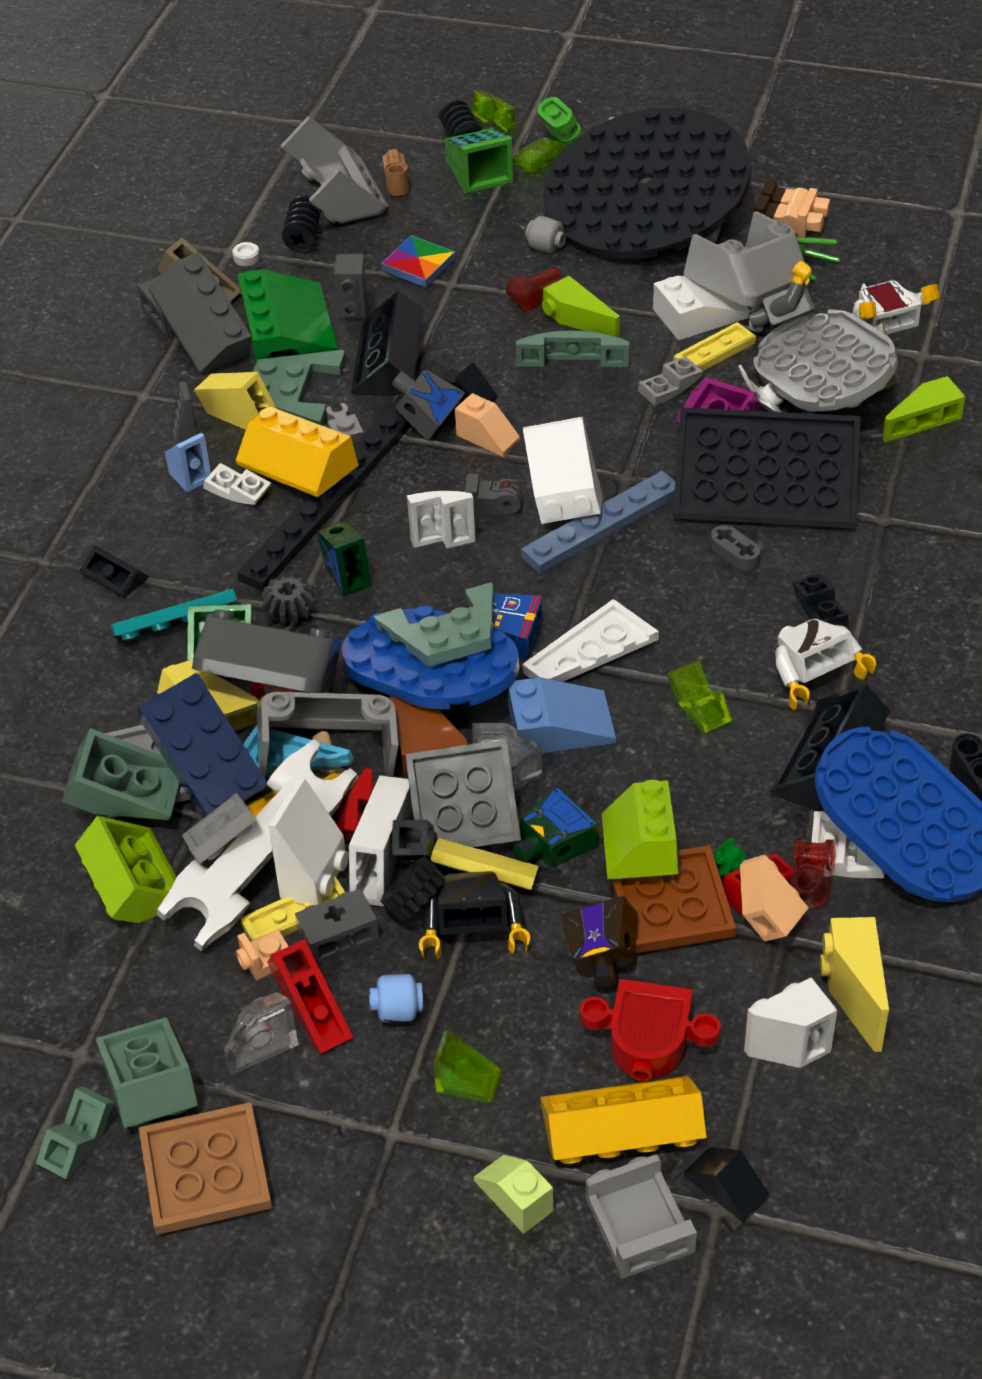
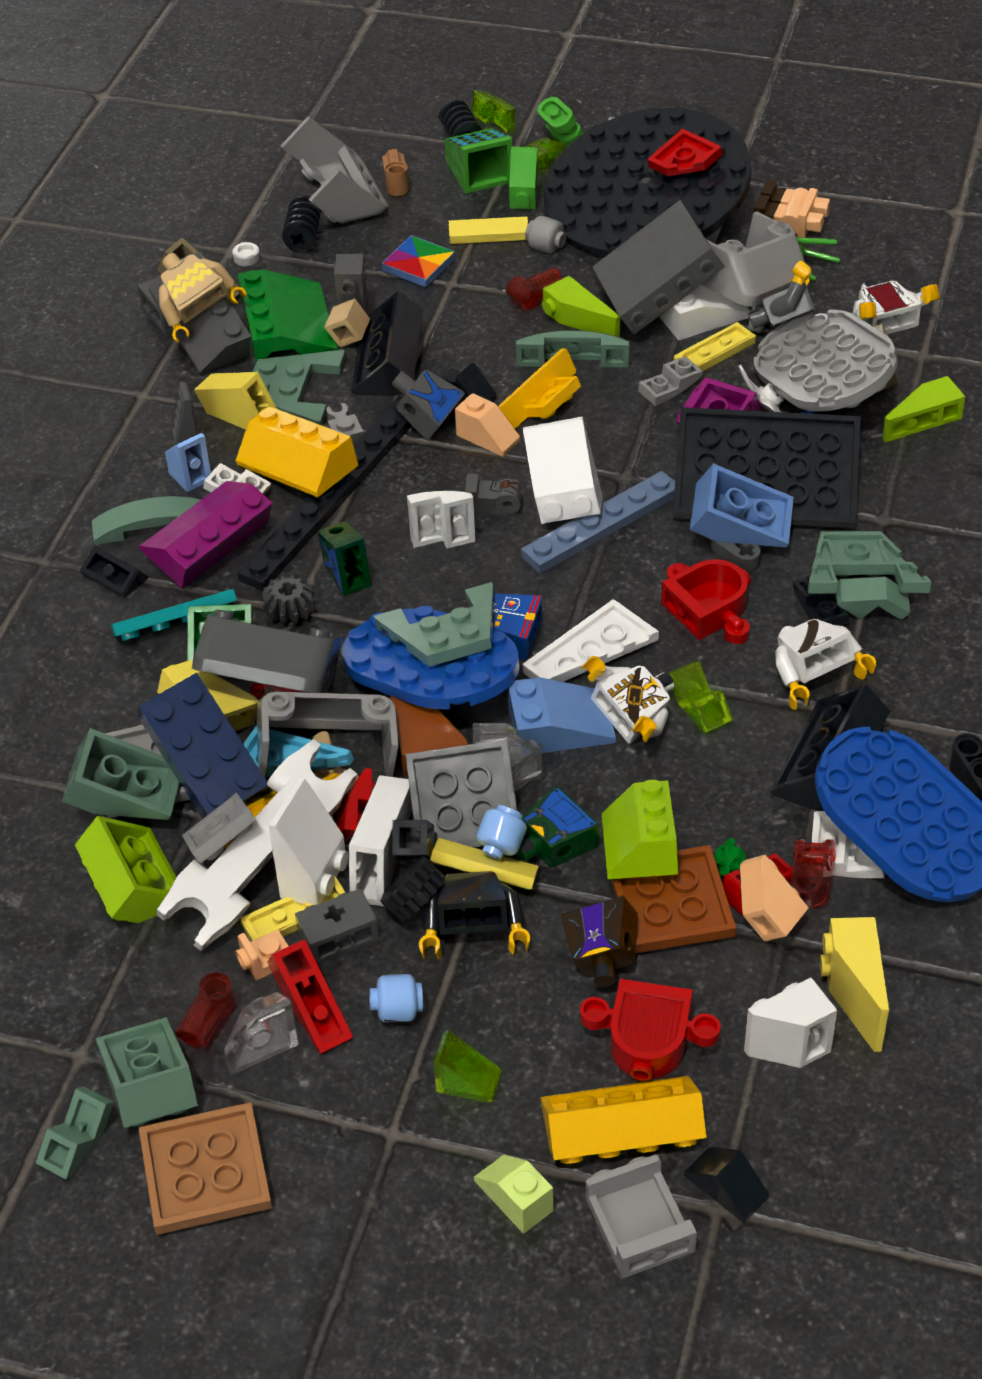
(138, 515): none -> sand green slope
(191, 288): none -> tan torso
(207, 1011): none -> clear red piece
(208, 531): none -> magenta slope
(347, 323): none -> tan brick
(487, 230): none -> light yellow tile
(501, 832): none -> light blue head
(523, 178): none -> bright green slope
(543, 391): none -> yellow bracket
(630, 698): none -> torso
(657, 267): none -> dark grey panel
(684, 154): none -> red plate
(708, 598): none -> red piece
(740, 510): none -> medium blue slope
(861, 554): none -> sand green wing
(863, 595): none -> sand green slope

